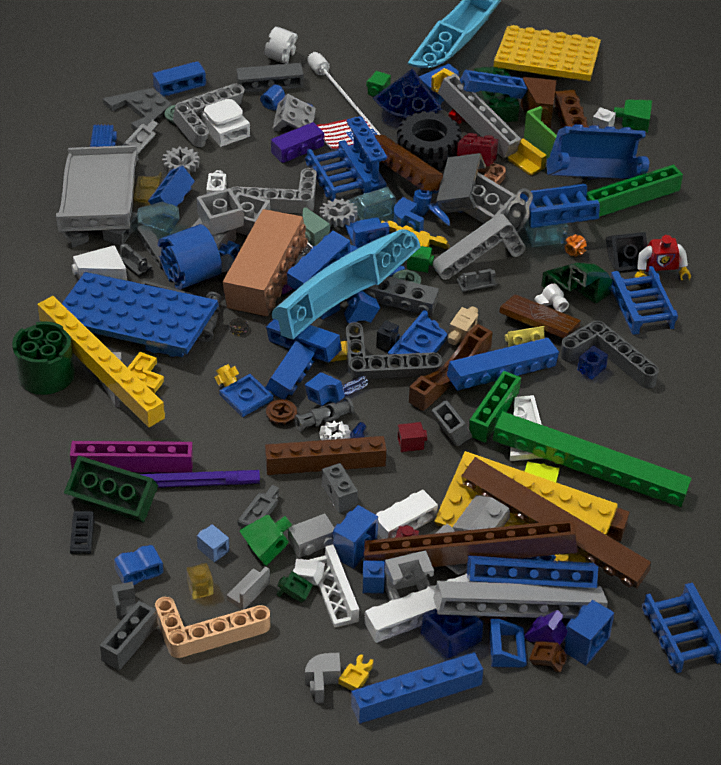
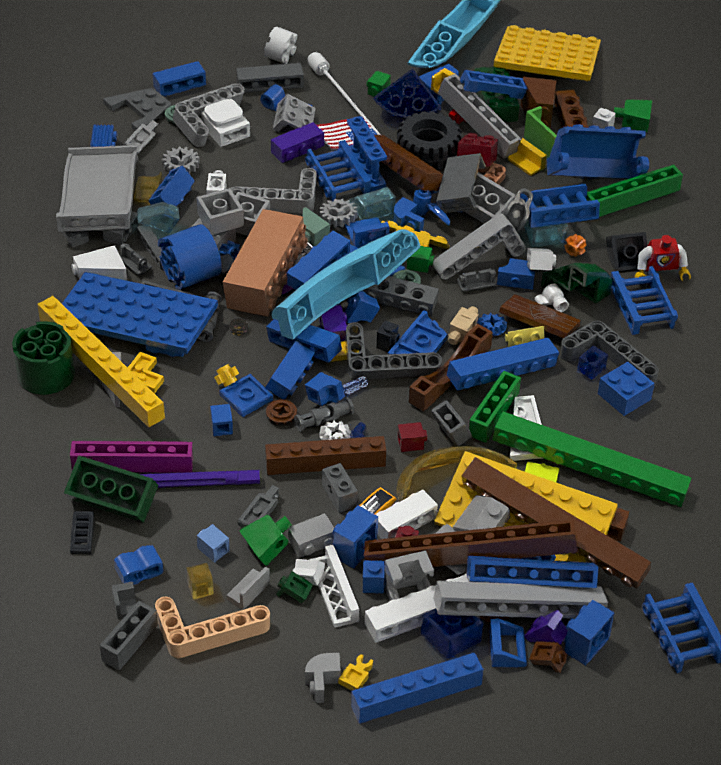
(221, 420): none -> blue brick
(334, 321): none -> dark purple brick
(378, 501): none -> slope
(442, 457): none -> clear yellow windscreen
(500, 323): none -> blue gear
(516, 275): none -> blue brick
(540, 259): none -> white brick
(625, 388): none -> blue brick

